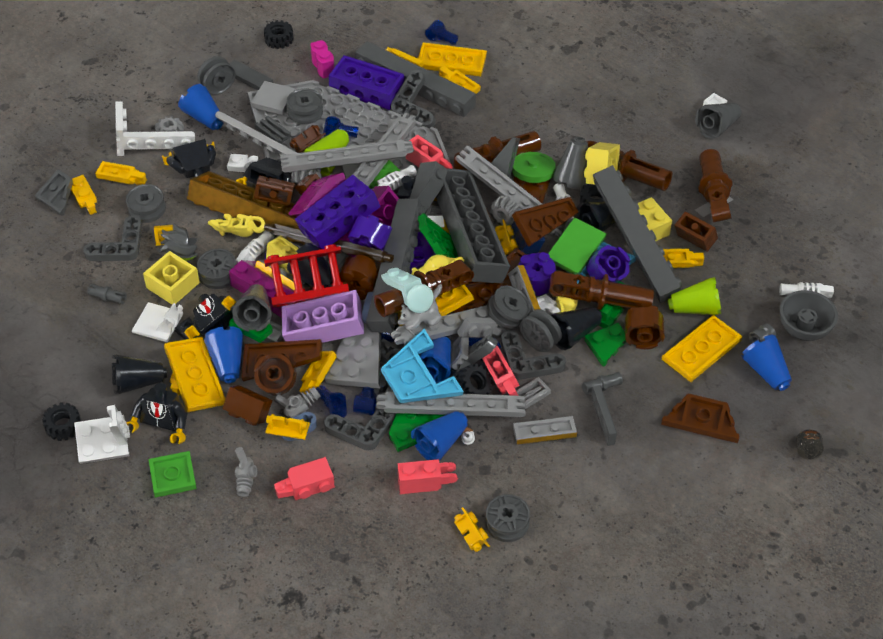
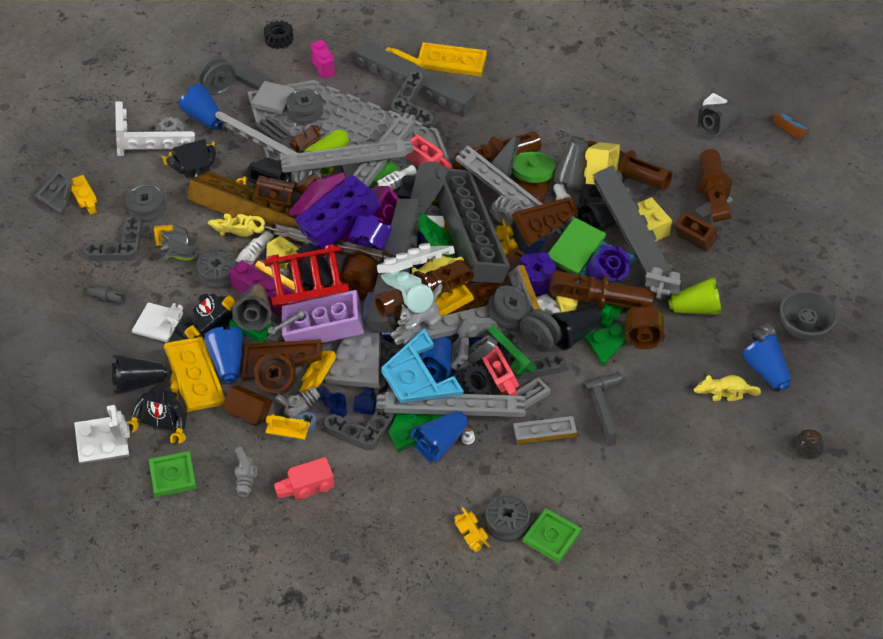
(57, 413): black tyre -> none
(120, 173): yellow hinge -> none
(171, 278): light yellow brick -> none
(240, 162): white plate -> none
(272, 330): none -> light grey hinge
(333, 123): clear blue pin -> none
(366, 81): dark purple brick -> none
(413, 257): none -> white wing
(425, 476): coral hinge -> none
(438, 31): clear blue pin -> none
(459, 79): yellow hinge -> none
(521, 363): none -> green hinge
(552, 535): none -> bright green plate
(662, 284): none -> light grey hips
(683, 258): yellow hinge -> none
(701, 348): yellow tile -> none
(703, 417): reddish brown wing -> none
(729, 386): none -> light yellow animal
(786, 289): white hinge -> none
(790, 125): none -> dark orange slope

